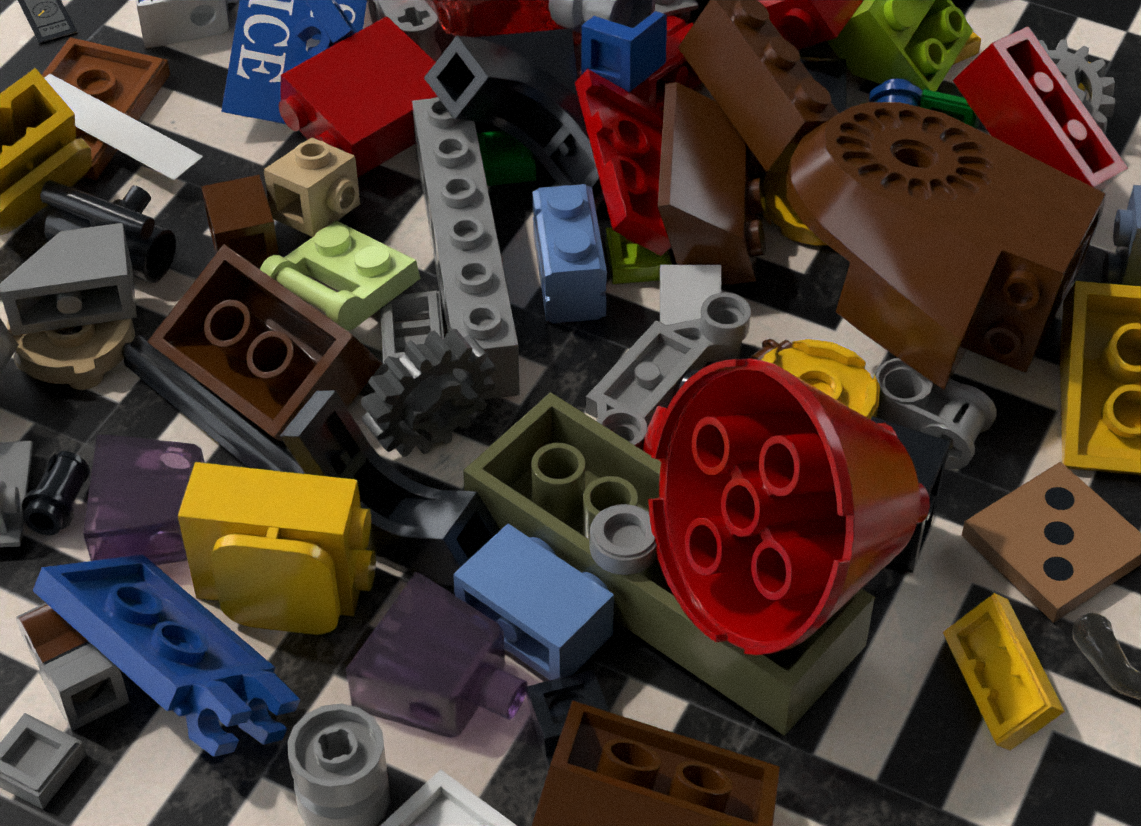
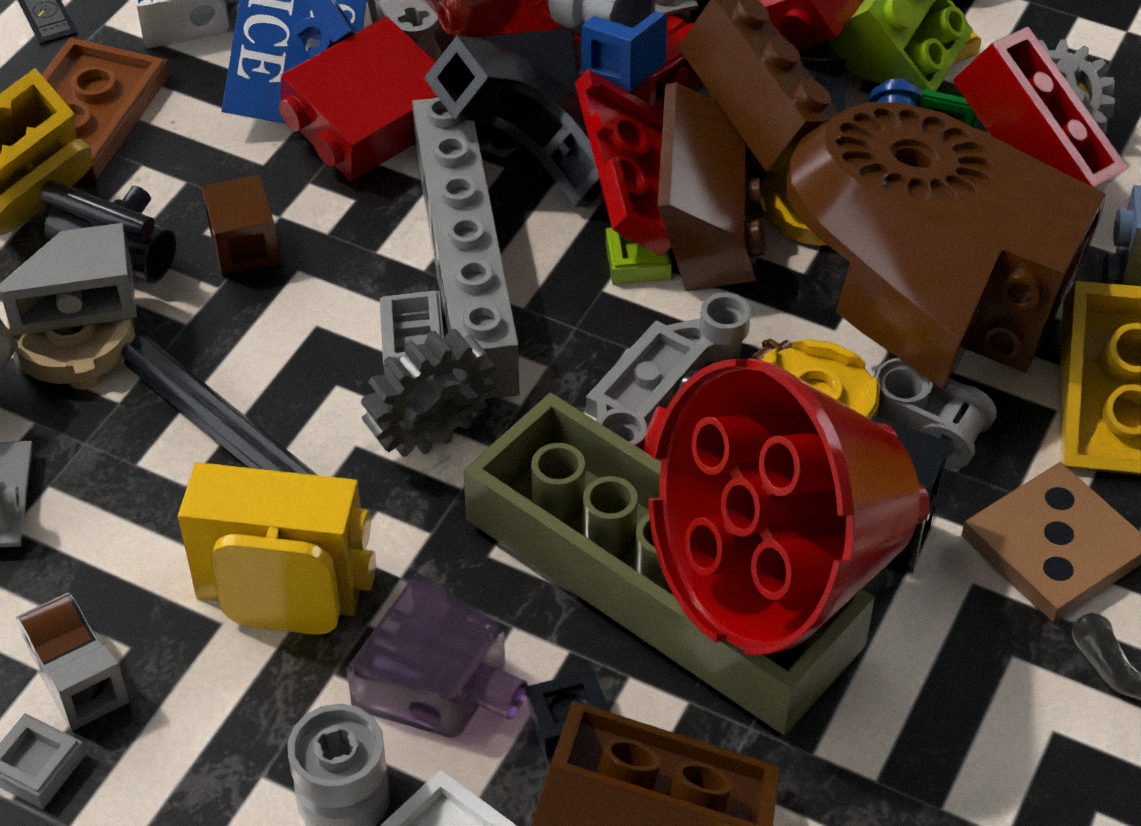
(50, 505): black pin -> none
(125, 132): white sticker -> none
(138, 498): clear purple torso -> none
(171, 648): blue tile -> none
(260, 344): reddish brown slope -> none
(312, 186): tan brick -> none
(350, 262): yellowish green plate -> none
(410, 523): black arch -> none
(505, 159): green tile -> none
(543, 604): medium blue brick -> none
(569, 253): medium blue brick -> none
(622, 540): light grey tile -> none
(685, 289): white tile -> none
(1003, 672): yellow plate -> none

